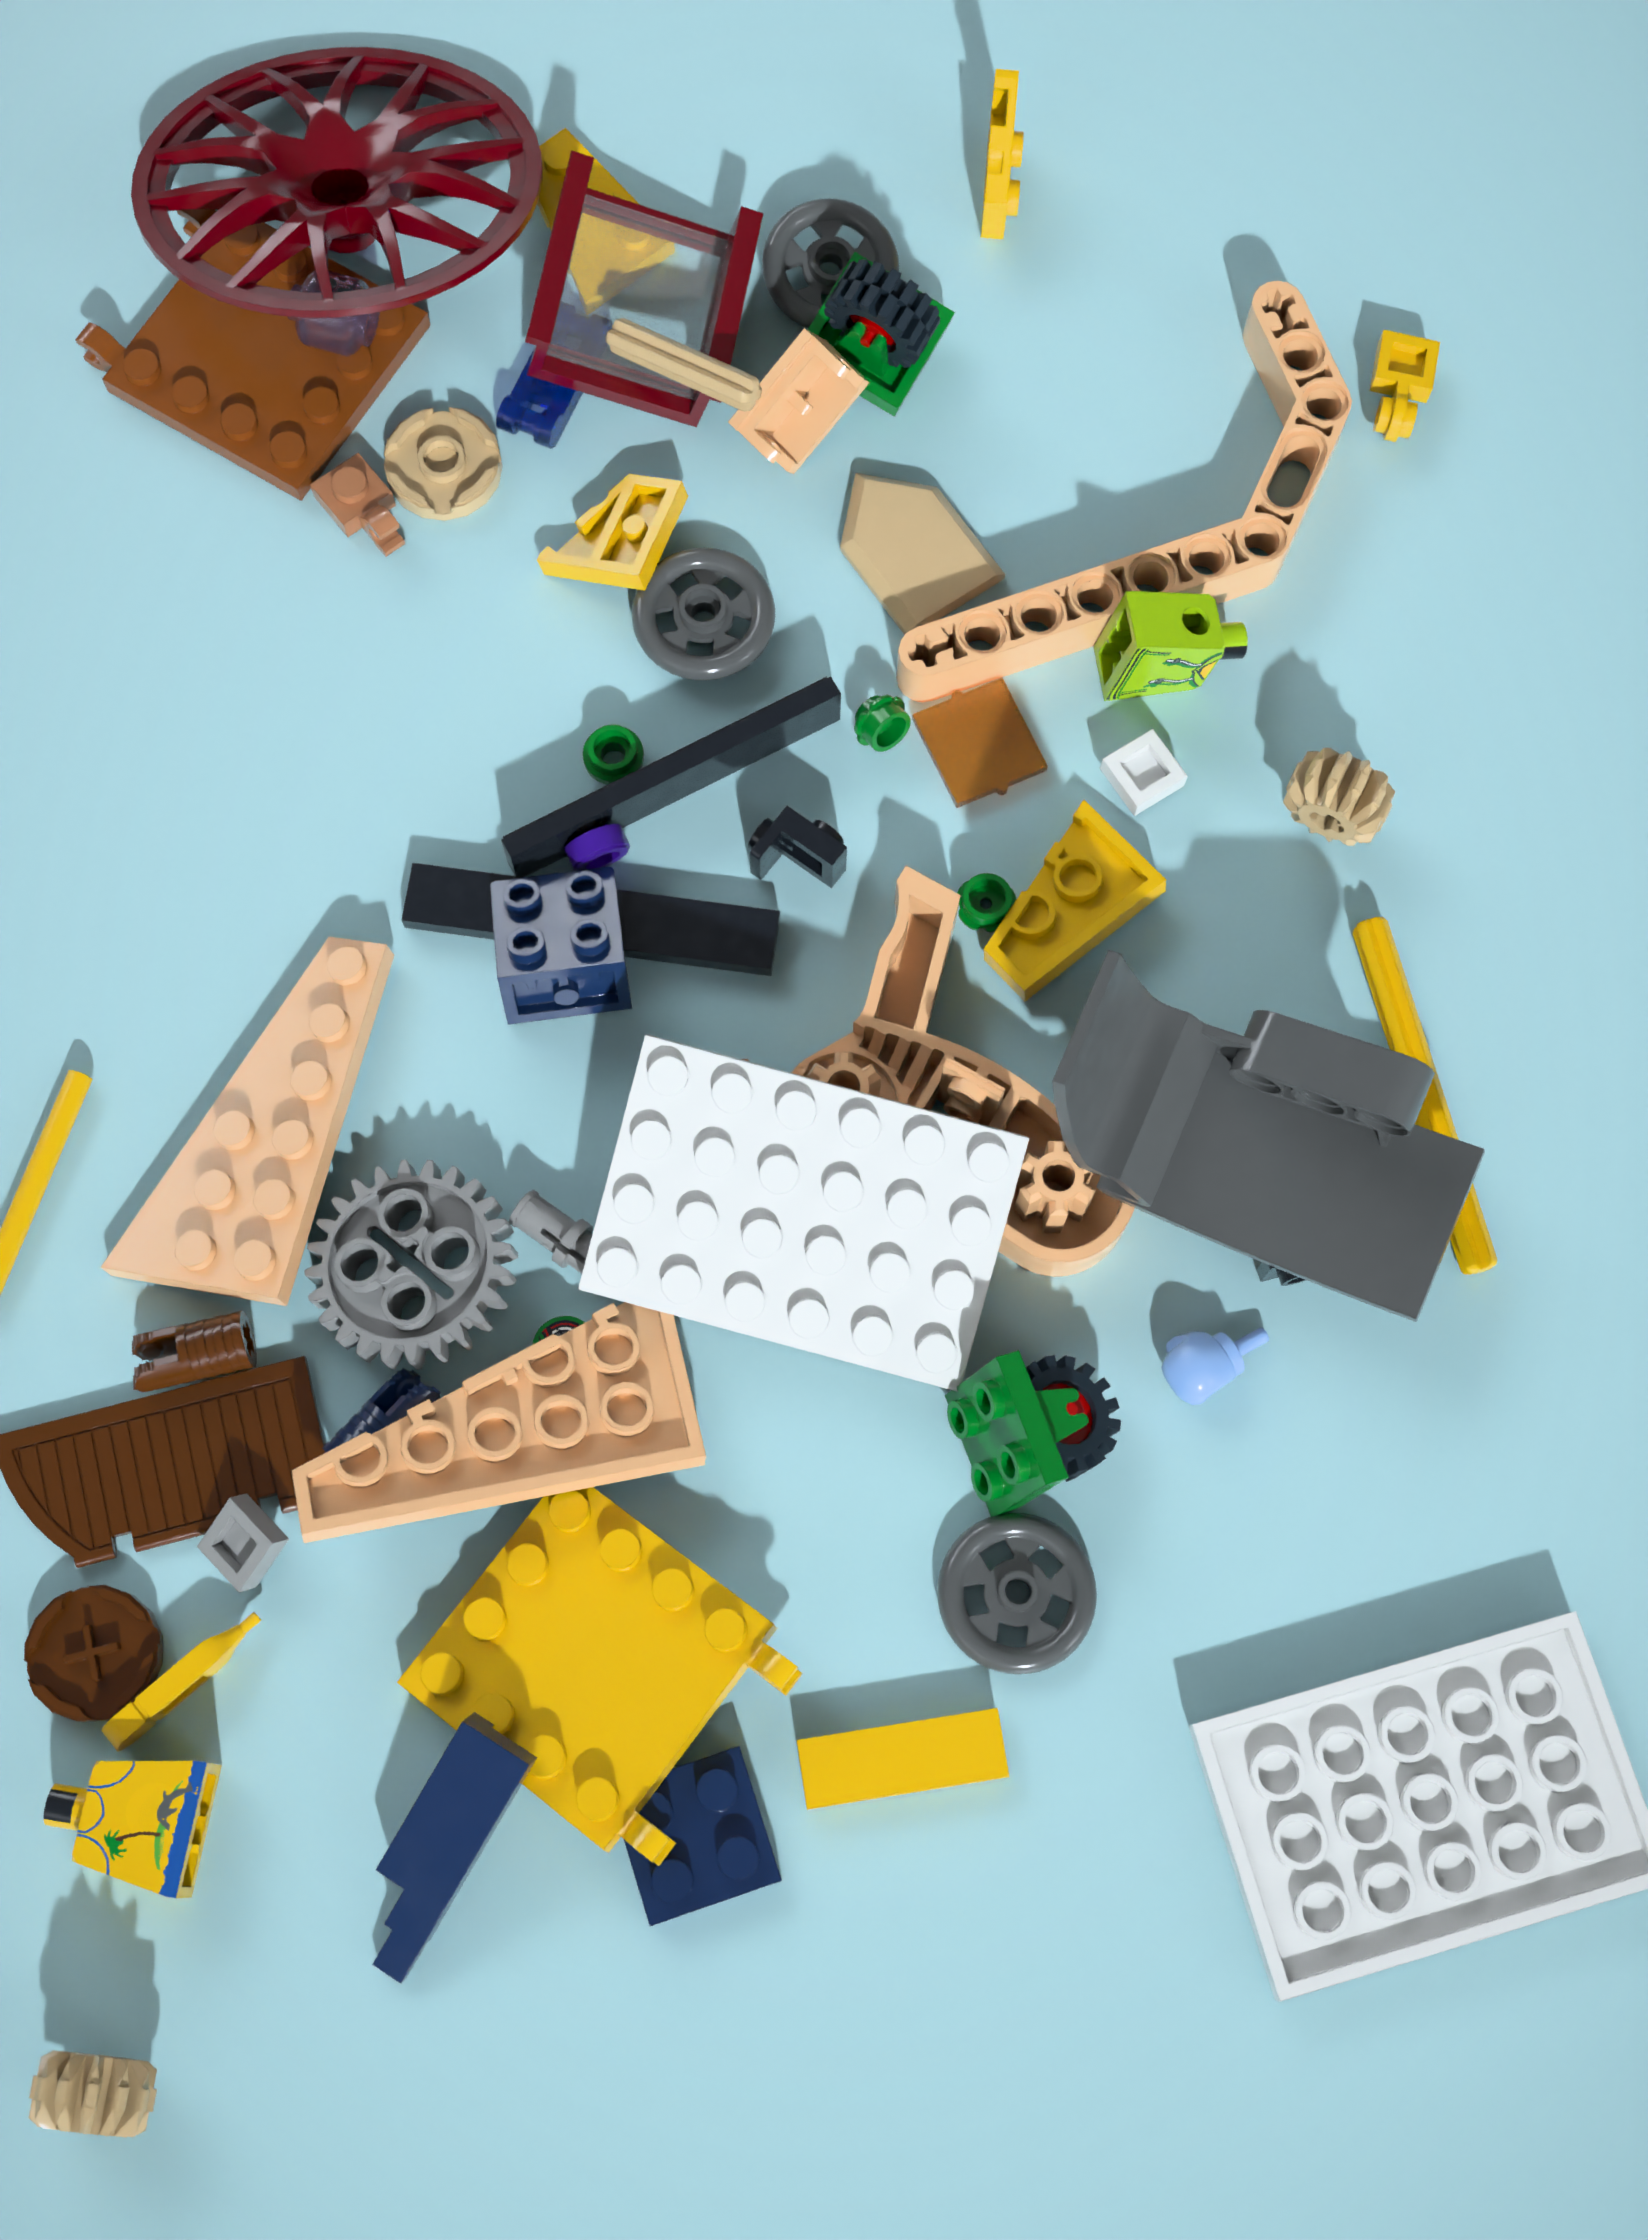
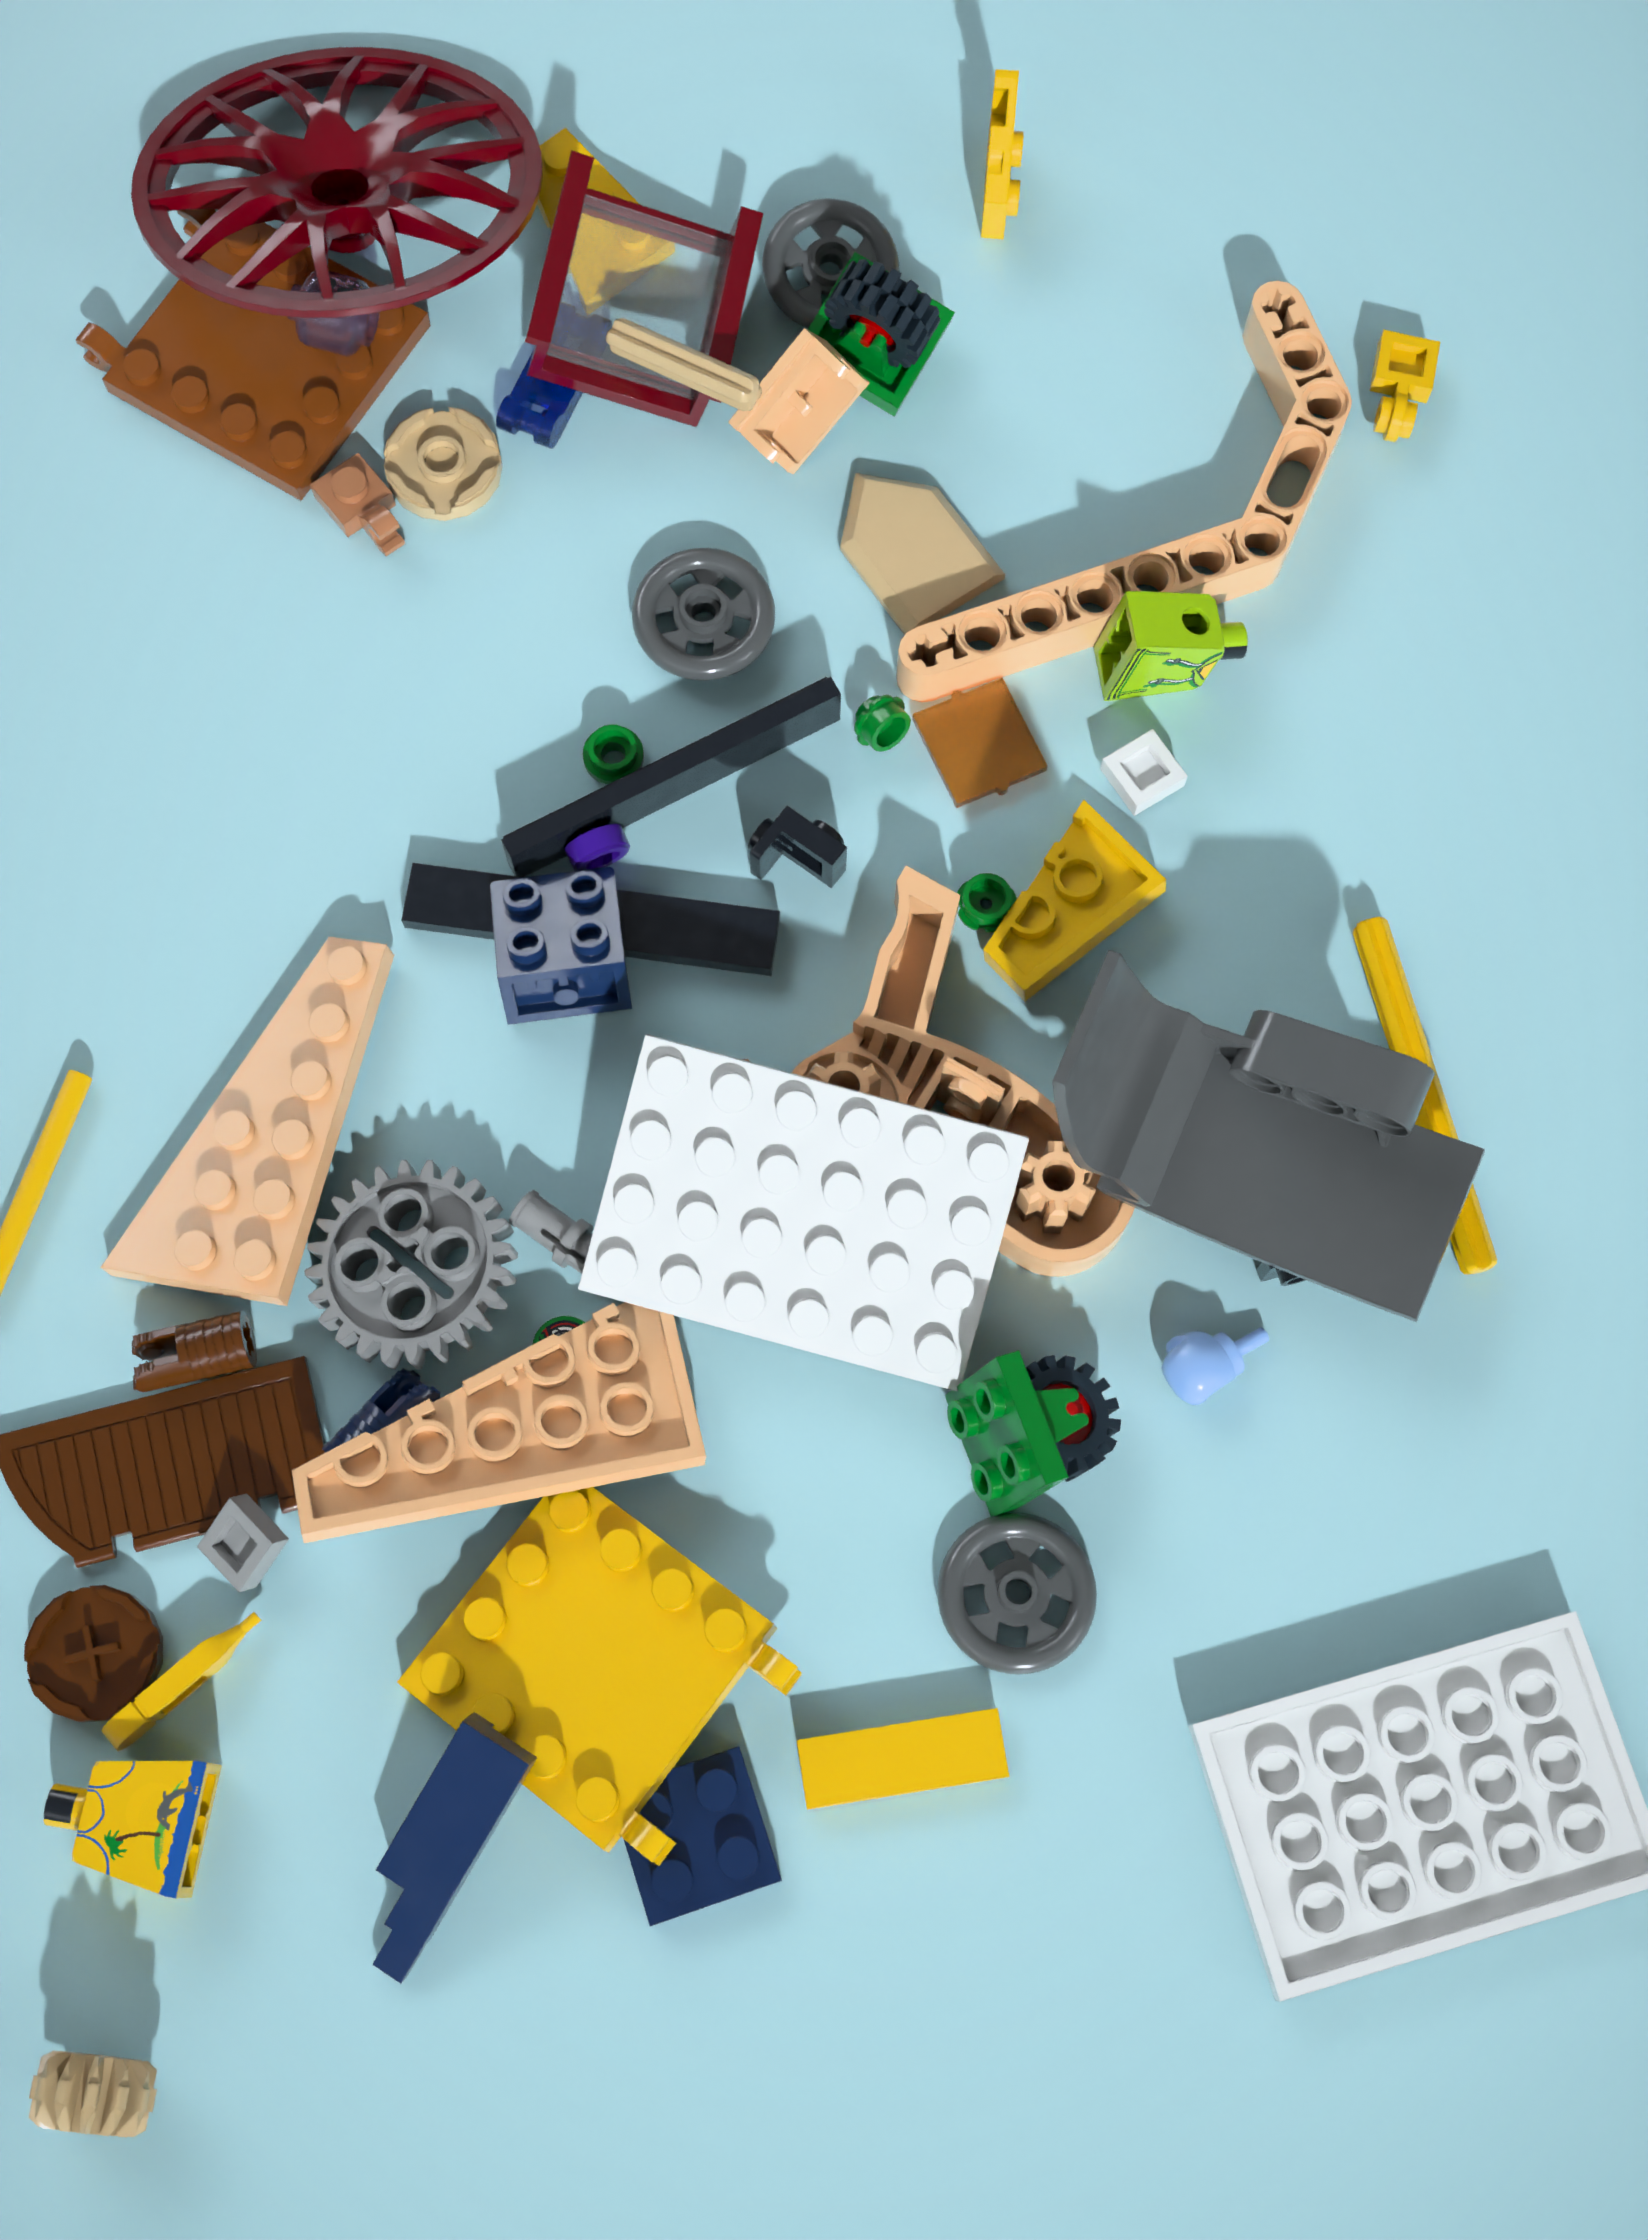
(622, 535): yellow wing -> none
(1339, 796): tan gear -> none

